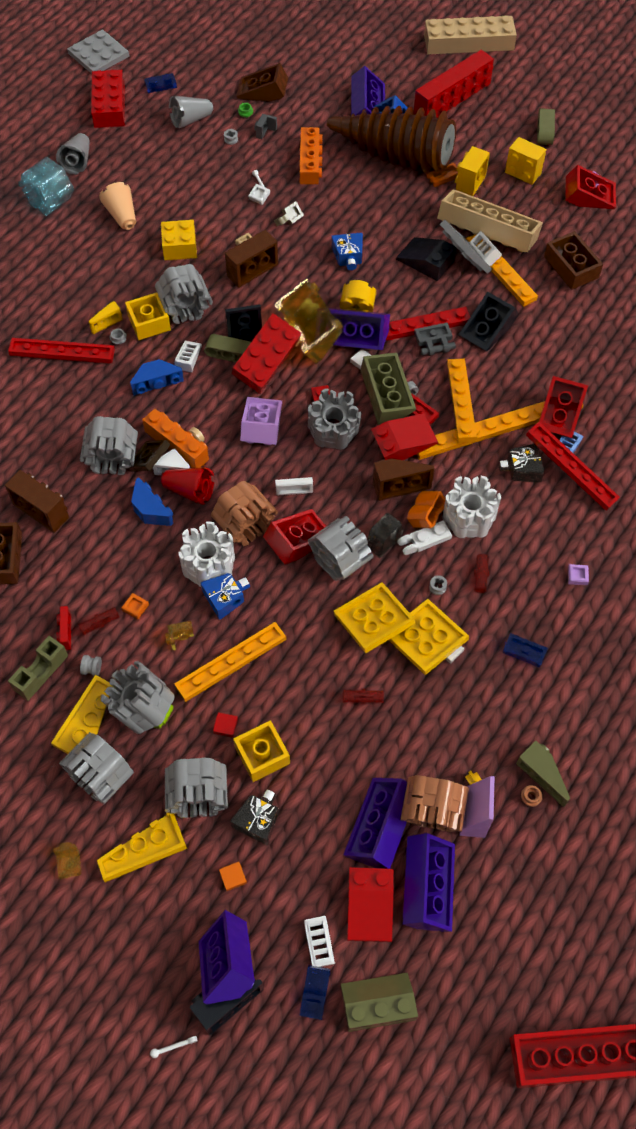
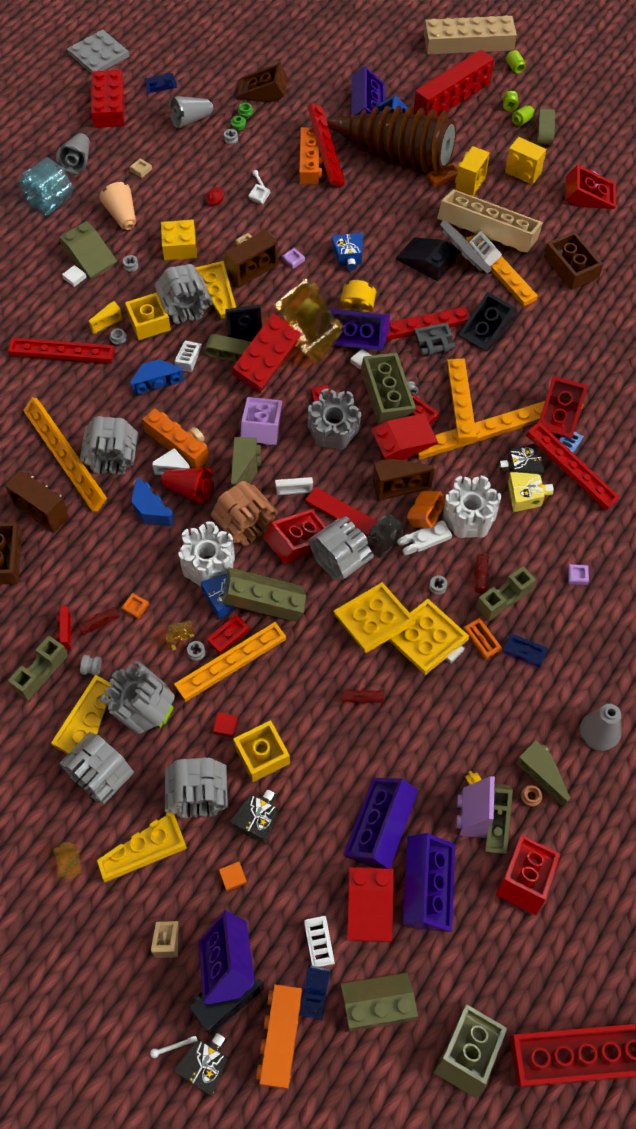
(65, 454): none -> light orange plate
(74, 276): none -> white tile
(87, 250): none -> olive slope
(130, 263): none -> light grey bush
(140, 168): none -> tan tile
(149, 455): dark brown tile -> none
(165, 940): none -> tan slope
(199, 656): none -> light grey bush
(204, 1064): none -> clear smoke torso
(215, 196): none -> red hat
(218, 286): none -> yellow wing
(228, 634): none -> red plate
(238, 123): none -> bright green plate
(245, 460): none -> olive slope
(263, 595): none -> olive slope
(265, 122): dark grey bracket -> none
(281, 1037): none -> orange brick
(291, 214): plate -> none
(293, 258): none -> lavender tile
(326, 145): none -> red plate
(337, 509): none -> red tile
(432, 799): nougat piece -> none
(471, 1051): none -> olive slope
(491, 652): none -> orange tile
(496, 601): none -> olive arch
(498, 833): none -> olive slope
(510, 100): none -> lime wheel
(515, 61): none -> lime brick
(523, 115): none -> lime brick
(527, 491): none -> light yellow torso
(528, 875): none -> red slope
(602, 728): none -> light grey cone

